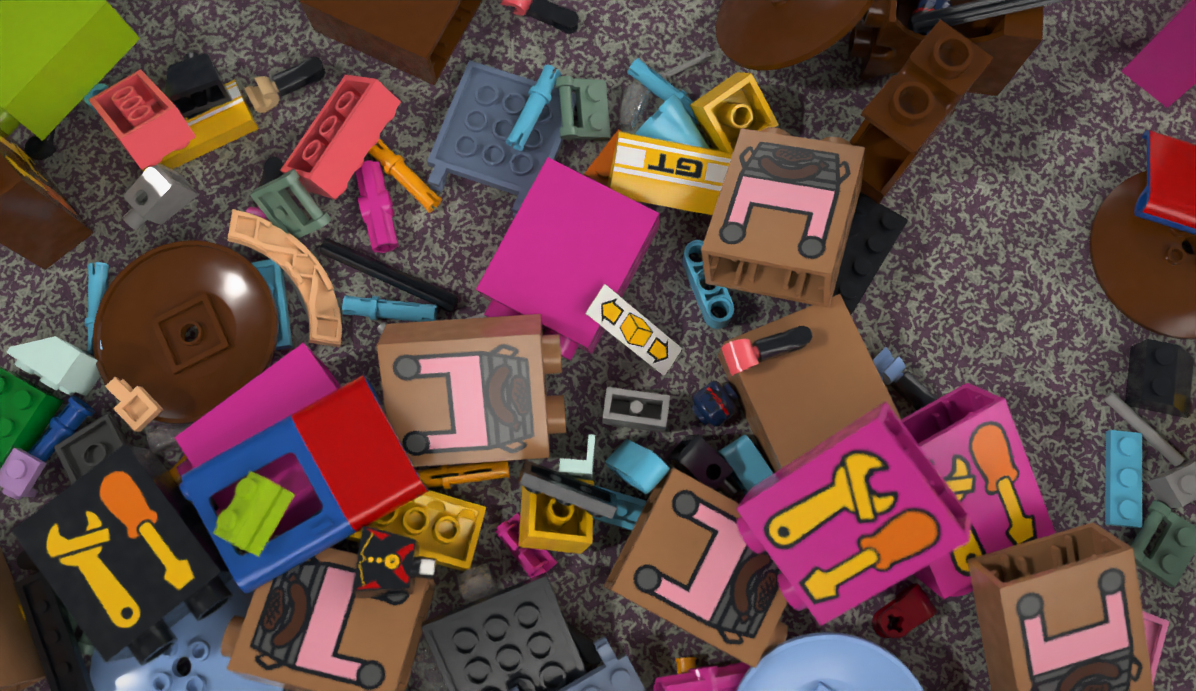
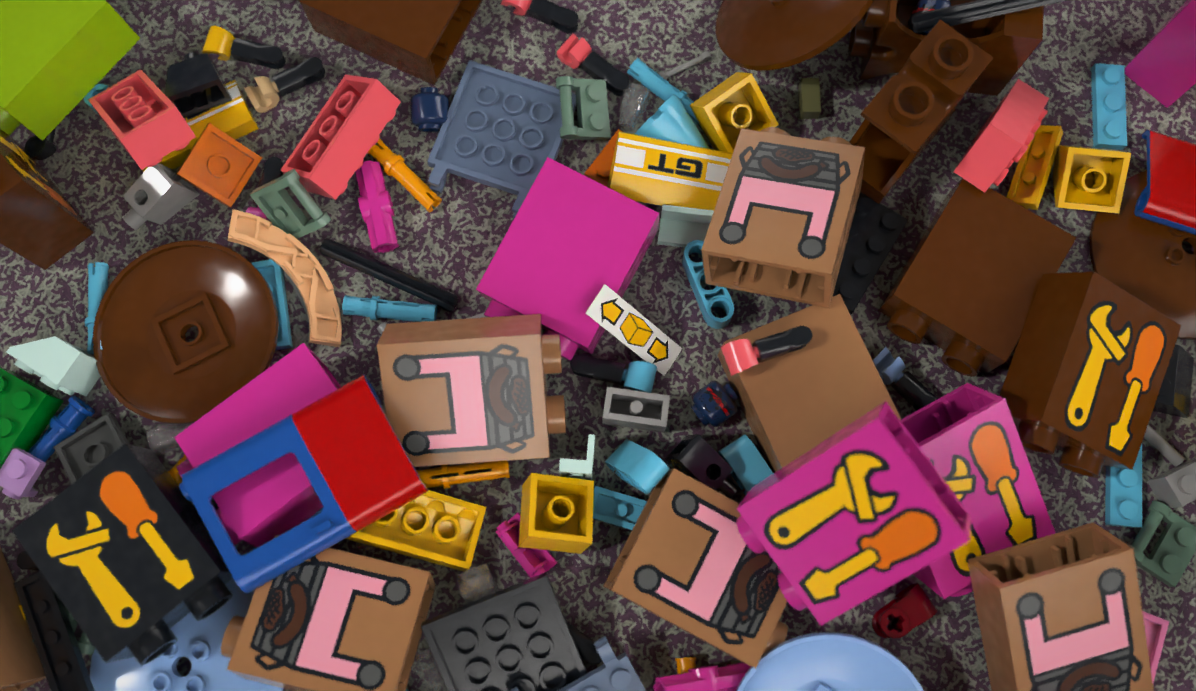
(135, 404): light nougat plate -> none
(218, 165): none -> orange plate
(226, 45): none -> black piece
(253, 513): lime brick -> none
(389, 565): black torso -> none
(429, 109): none -> dark blue head
(538, 97): medium azure pin -> none
(568, 490): black plate -> none
(578, 52): none -> piece
(637, 377): none -> piece
(683, 225): none -> light aqua panel
(809, 98): none -> olive piece
(974, 278): none -> reddish brown brick
(1003, 137): none -> coral brick
(1035, 167): none -> yellow plate
(1087, 372): none -> reddish brown brick
(1090, 178): none -> yellow slope
(1109, 106): none -> medium azure plate

